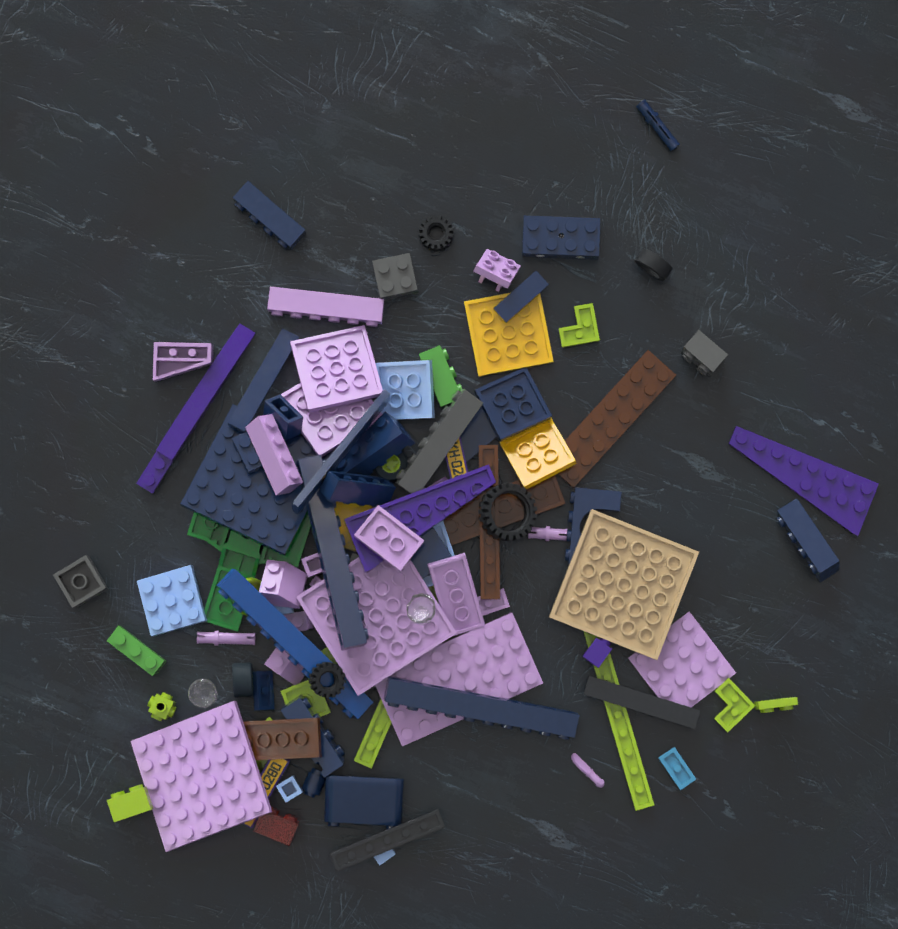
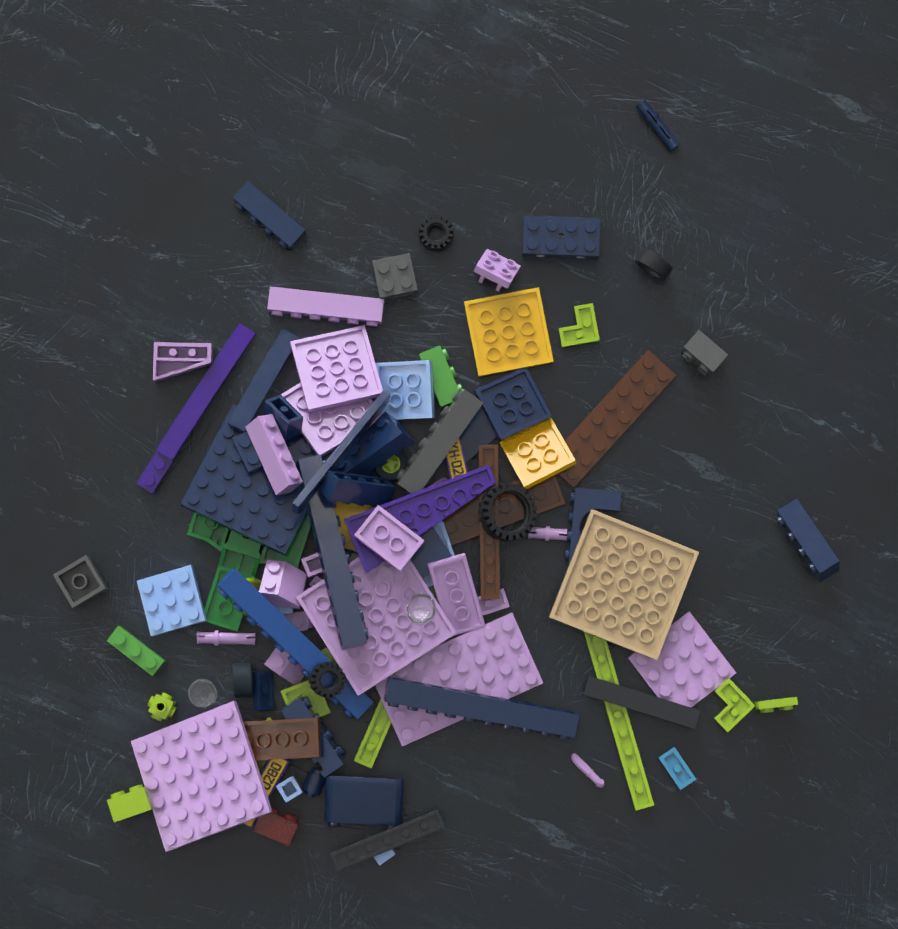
(521, 296): dark blue tile -> none
(597, 652): dark purple brick -> none
(827, 487): dark purple wing -> none

